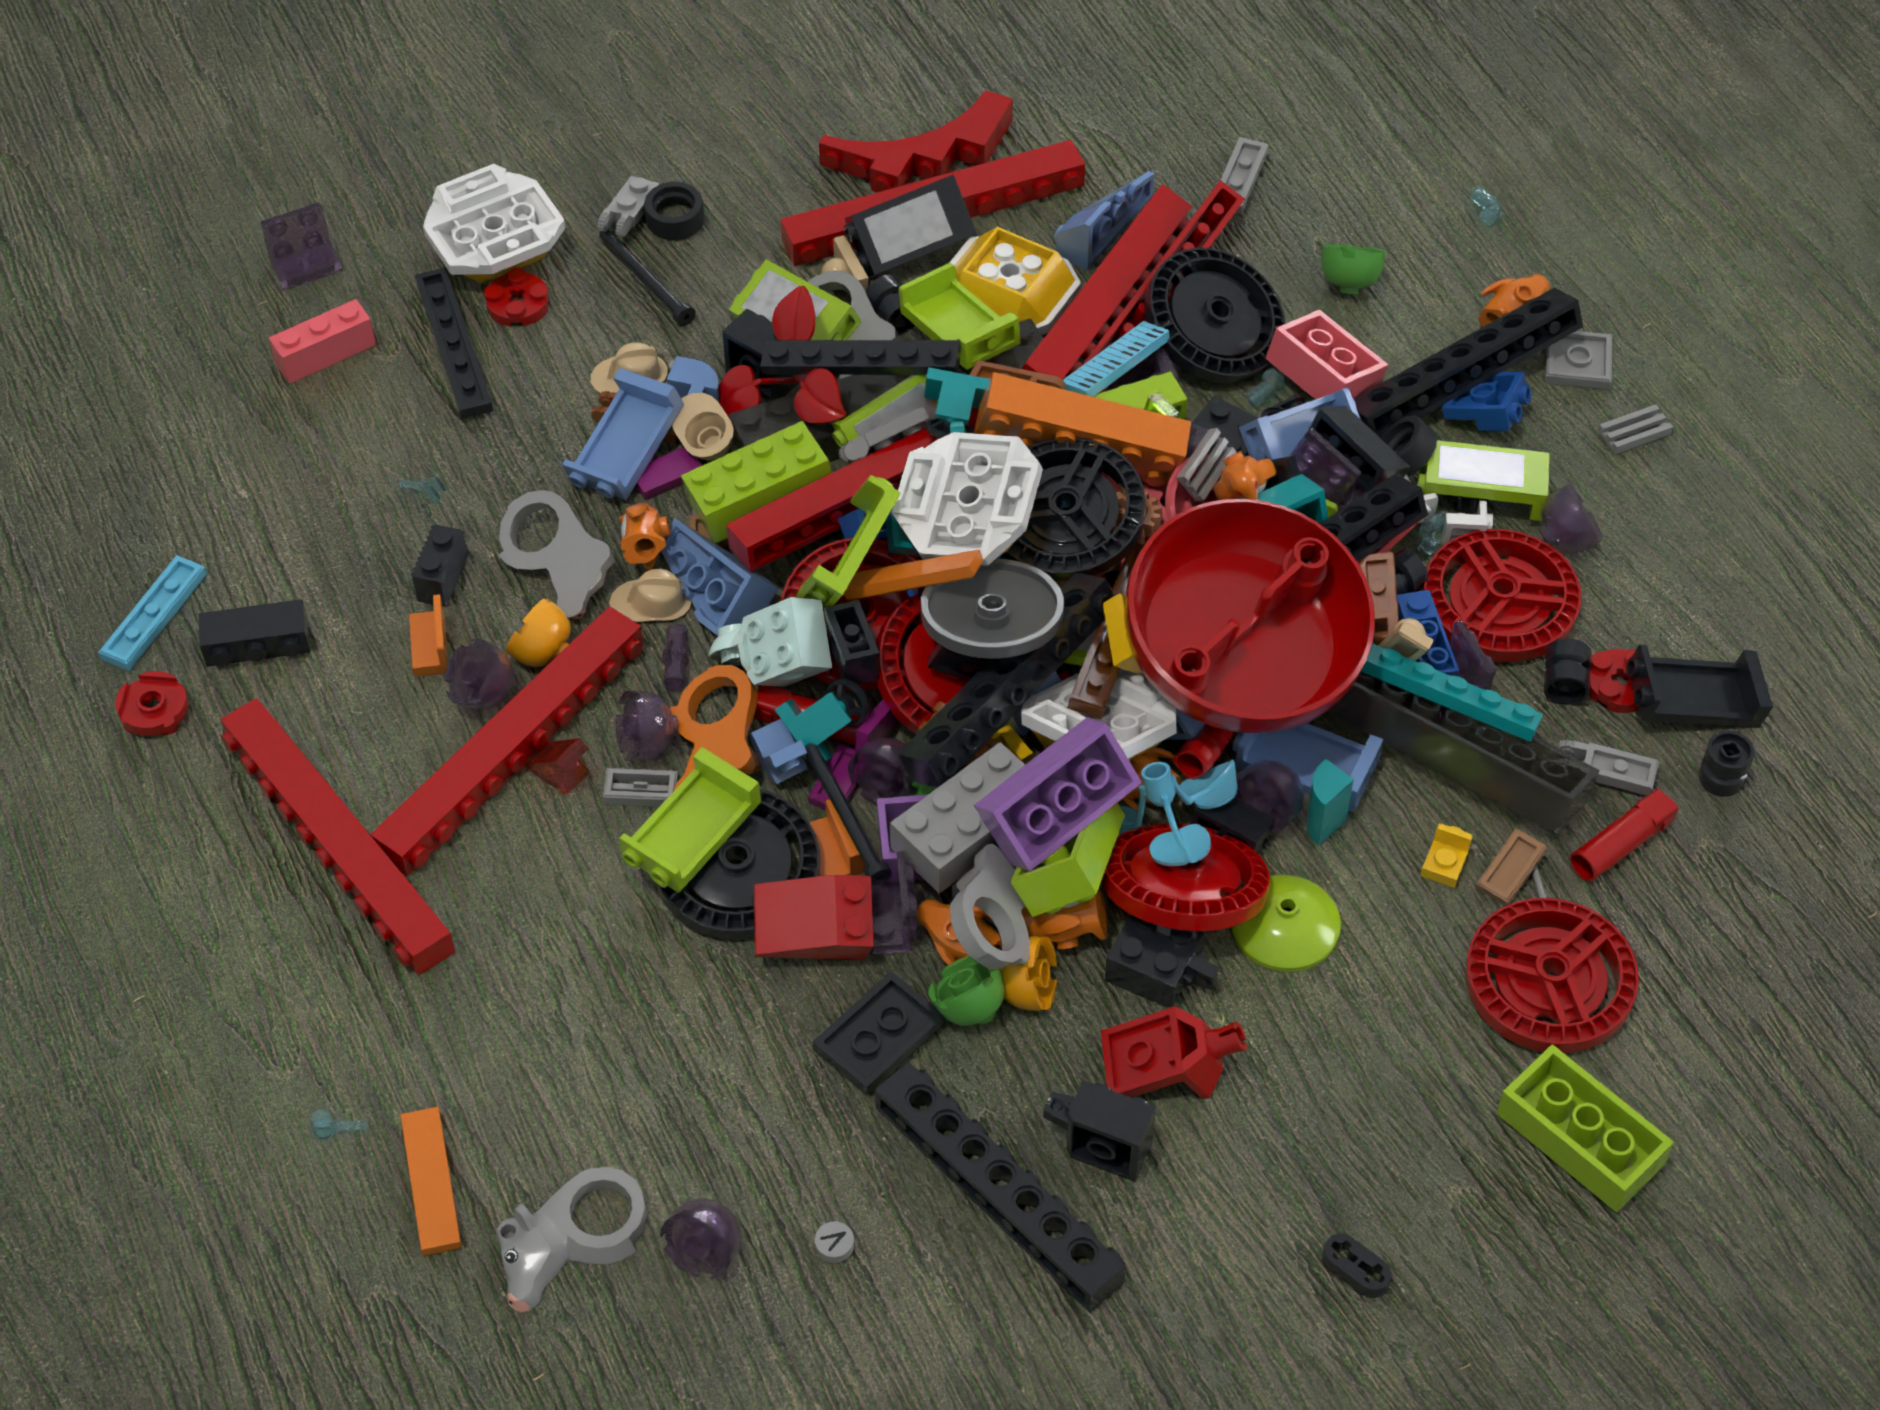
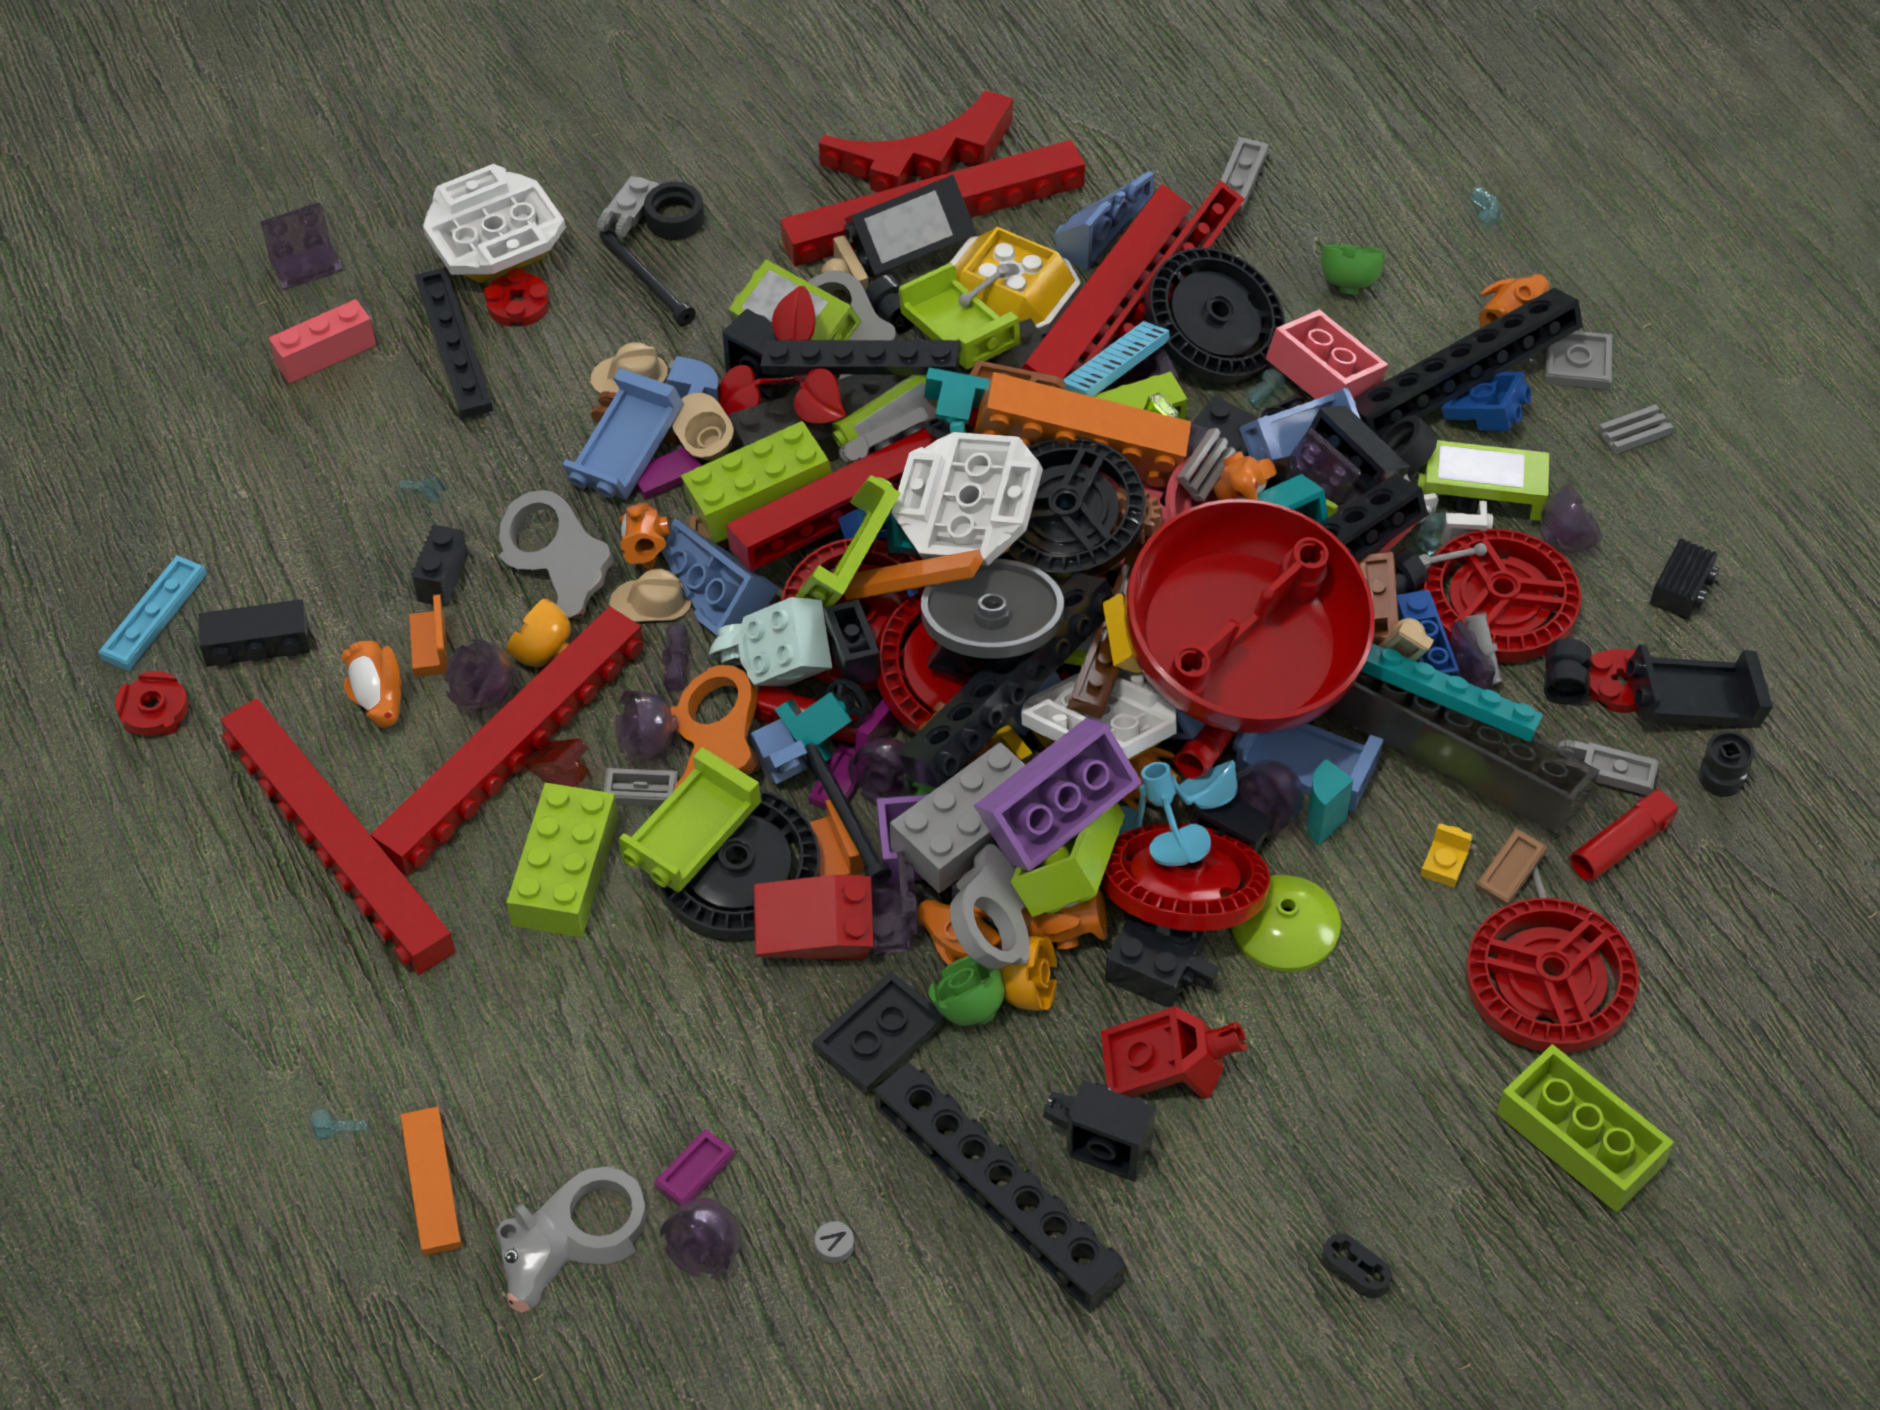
(373, 681): none -> animal
(563, 860): none -> lime brick
(694, 1168): none -> magenta tile
(1002, 272): none -> light grey hinge
(1479, 625): none -> light grey pin
(1480, 550): none -> light grey hinge
(1684, 579): none -> black brick

